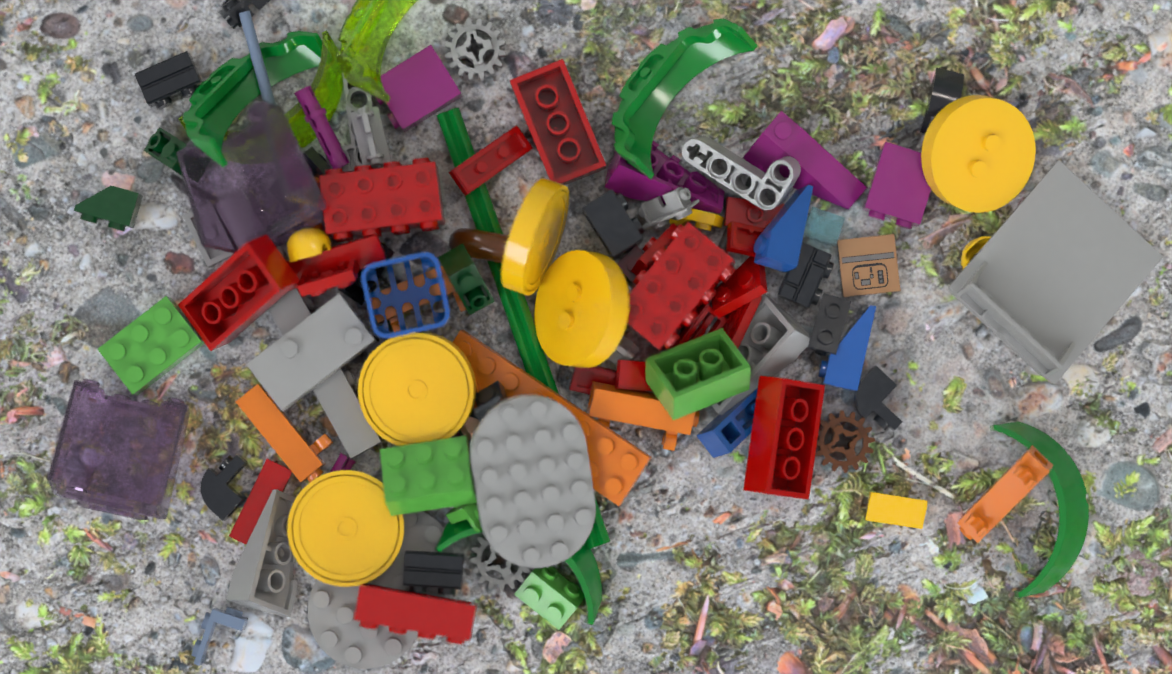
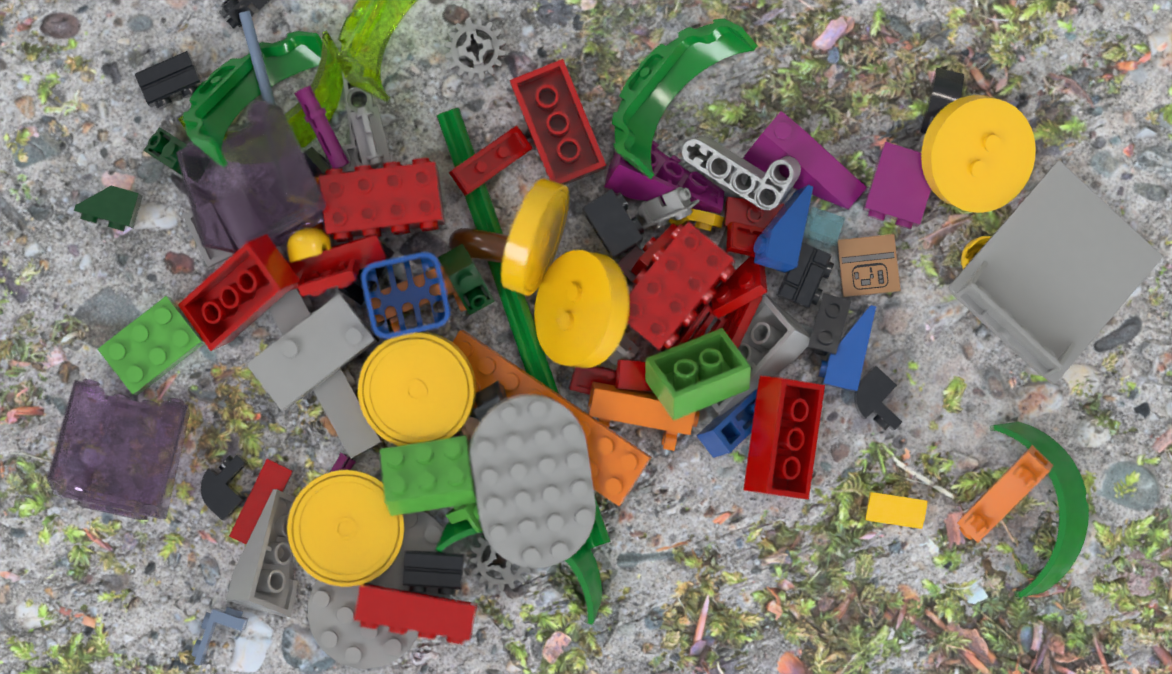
(283, 435): orange brick -> none
(418, 89): magenta brick -> none
(550, 595): bright green bracket -> none
(849, 454): reddish brown gear -> none

